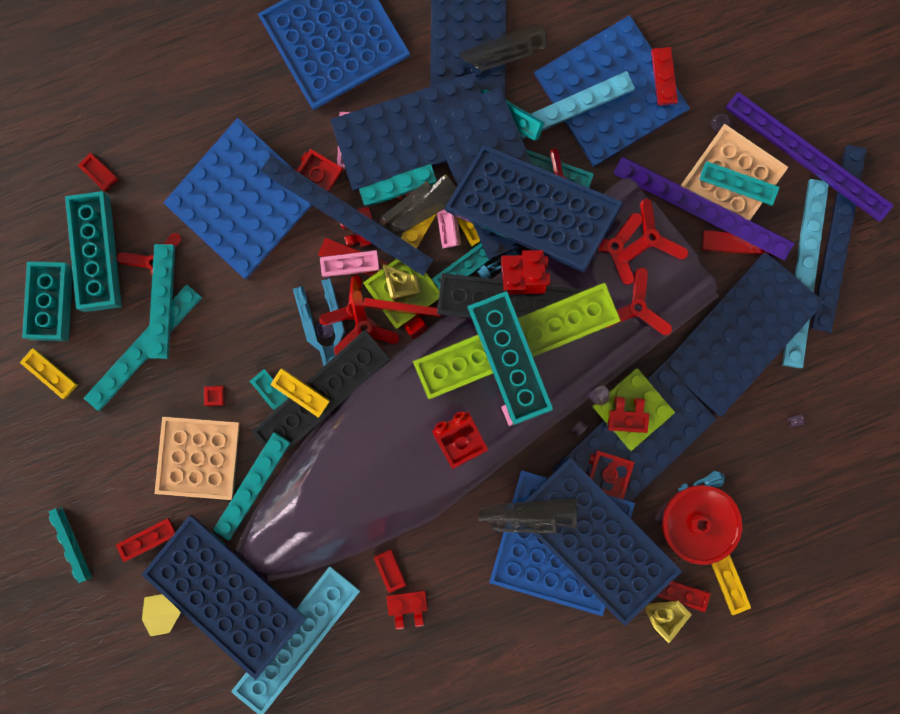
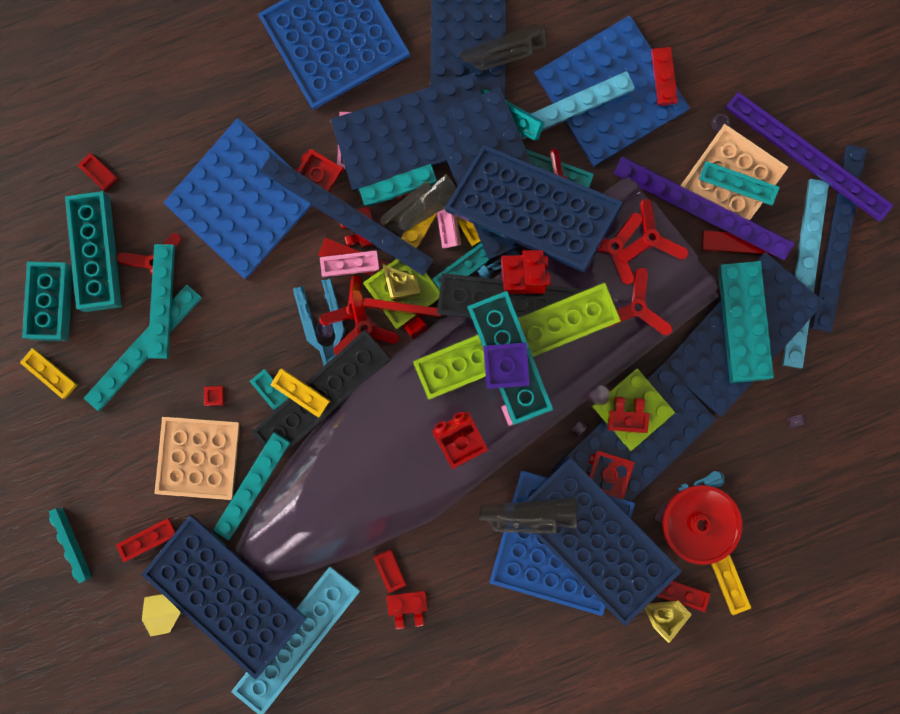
(506, 365): none -> dark purple plate
(745, 322): none -> teal brick

